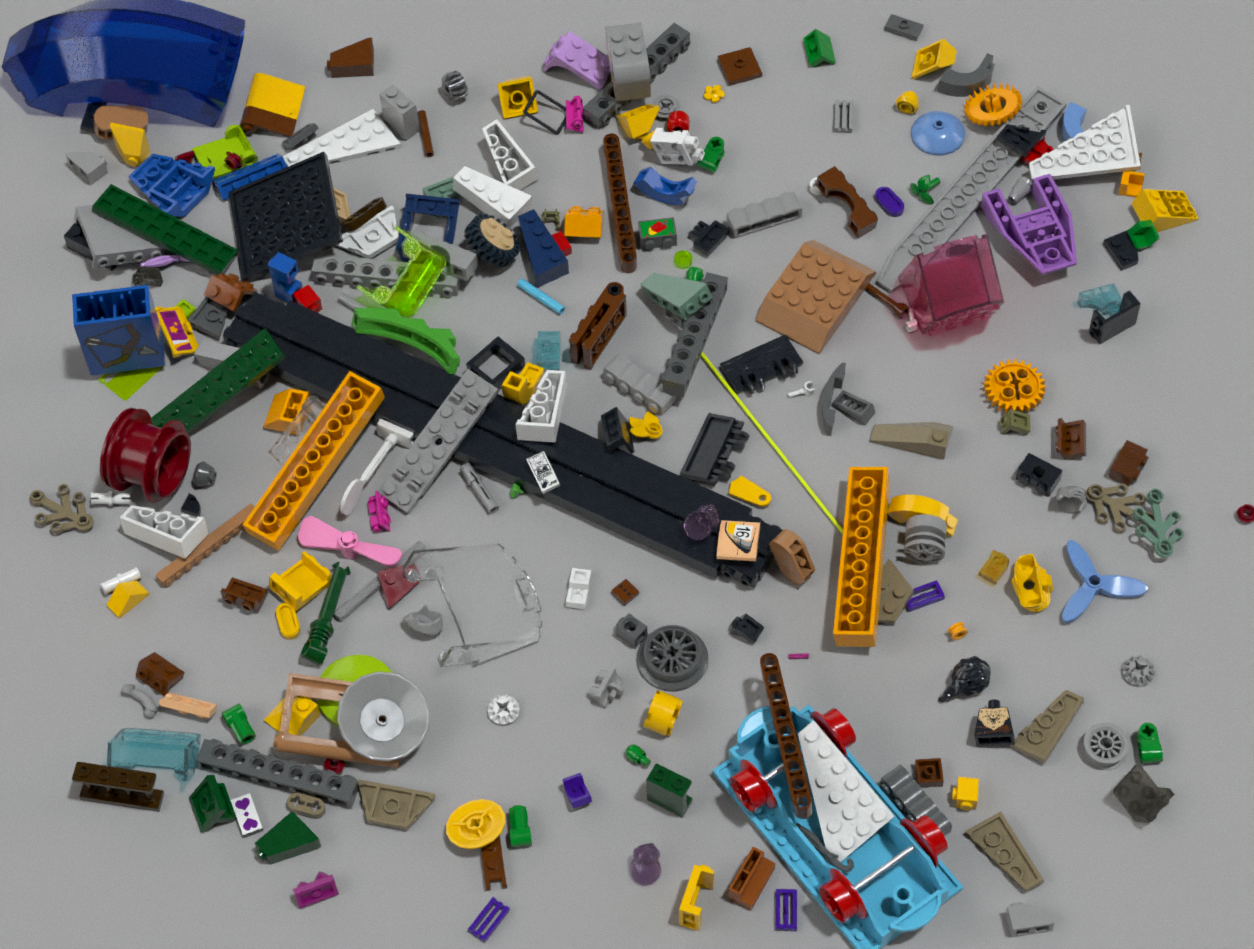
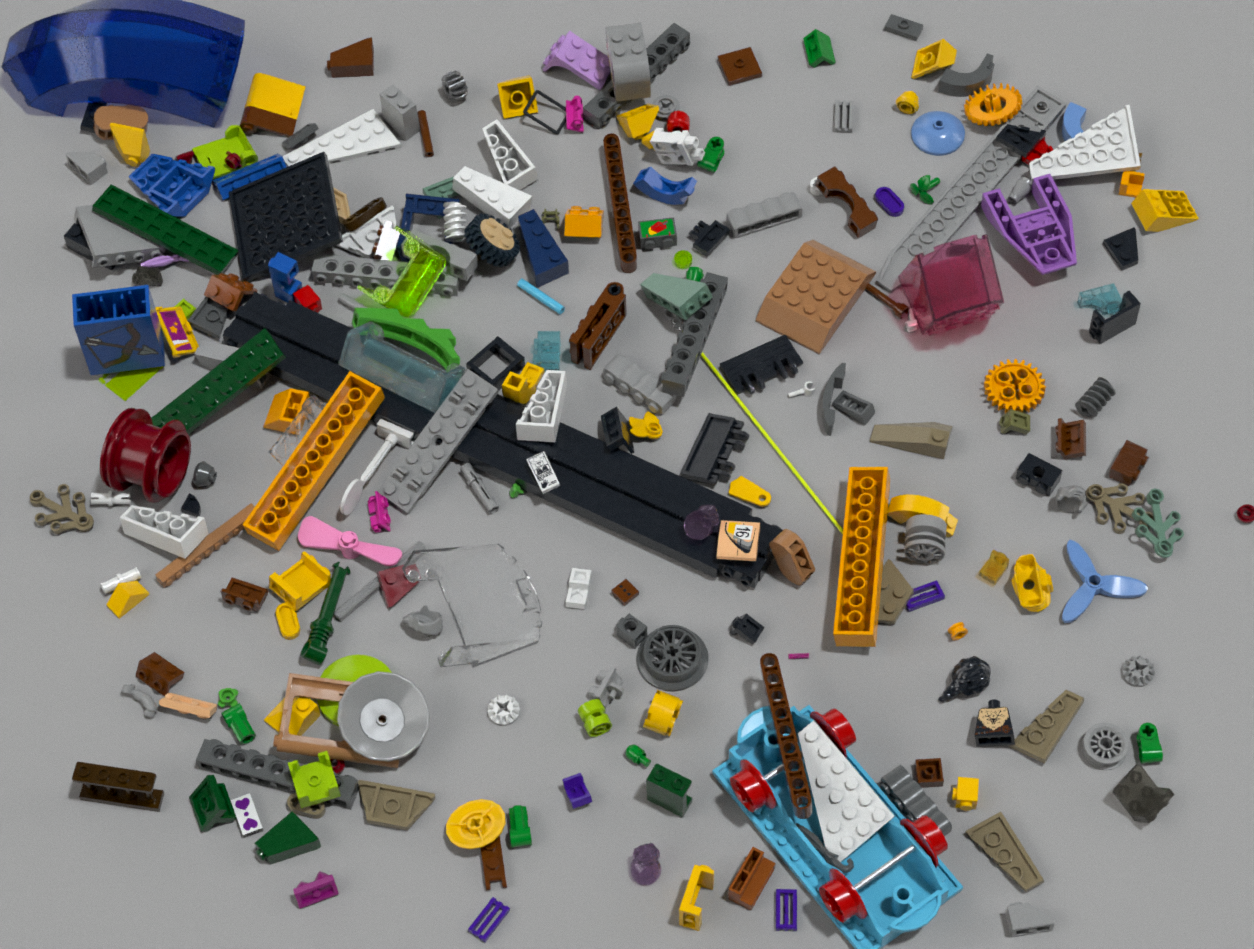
(154, 749): clear light blue windscreen -> none
(228, 692): none -> bright green plate
(314, 781): none -> lime panel
(387, 242): none -> bracket
(397, 369): none -> clear windscreen
(454, 221): none -> white piece
(563, 243): red piece -> none
(594, 717): none -> lime wheel
(714, 94): yellow plant -> none
(1095, 398): none -> dark grey piece
(1143, 234): green panel -> none

